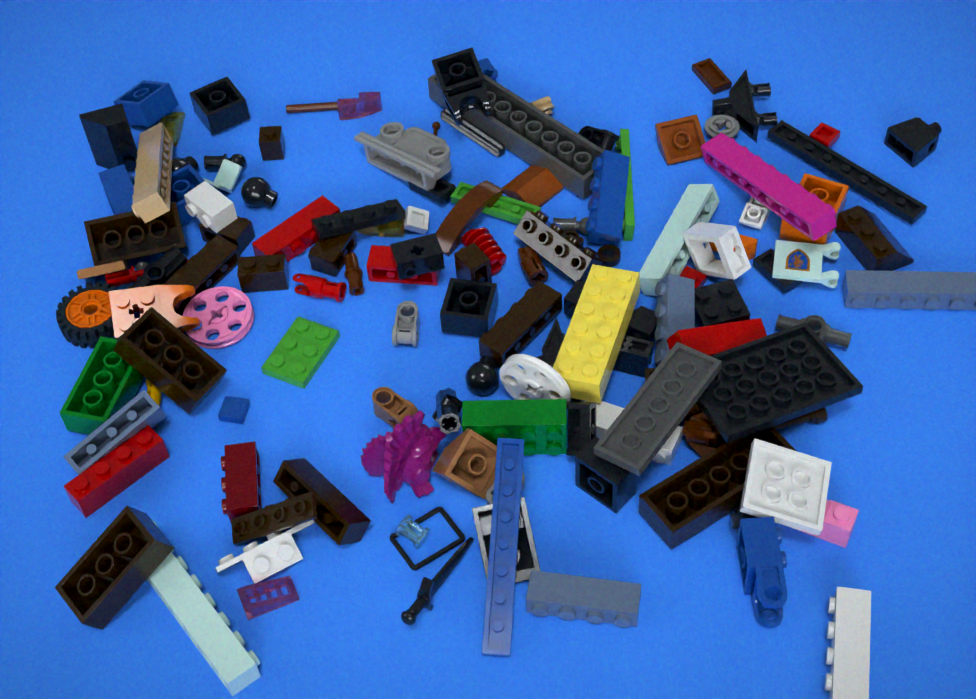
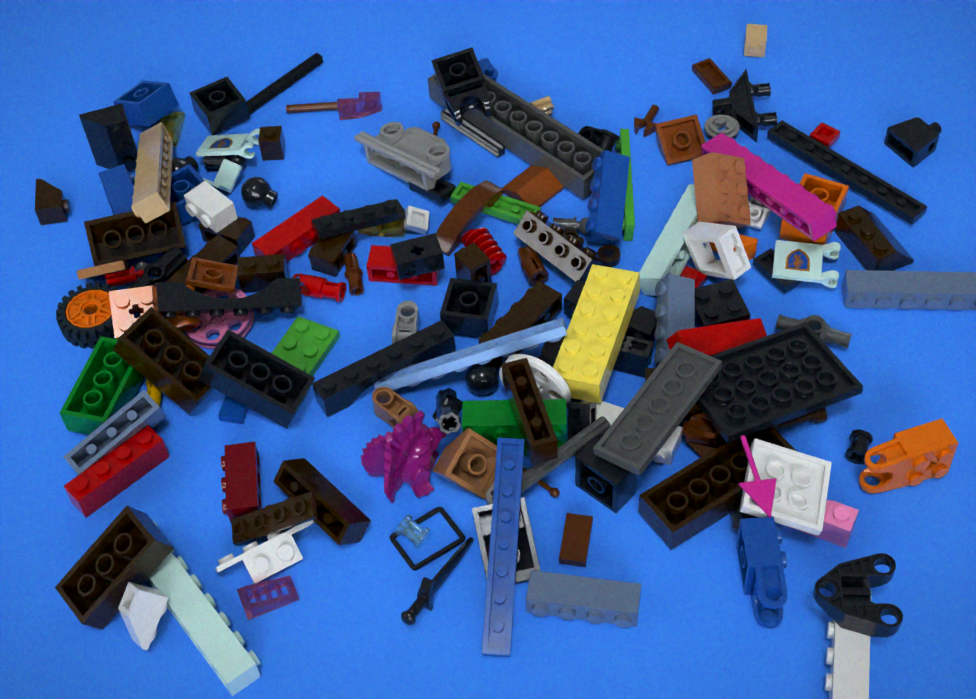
(50, 204): none -> dark brown slope
(141, 612): none -> white slope
(178, 299): none -> black arch
(212, 275): none -> dark orange slope
(229, 145): none -> light aqua flag
(256, 378): none -> black brick
(284, 82): none -> black axle
(347, 384): none -> black arch
(480, 353): none -> light blue plate
(529, 411): none -> dark brown brick
(554, 492): none -> reddish brown hinge
(564, 452): none -> dark grey axle
(576, 540): none -> reddish brown tile
(646, 122): none -> reddish brown bar
(721, 190): none -> nougat brick
(755, 40): none -> tan brick
(759, 490): none -> dark pink piece
(851, 596): none -> black connector
(858, 446): none -> black bush
(910, 457): none -> orange brick

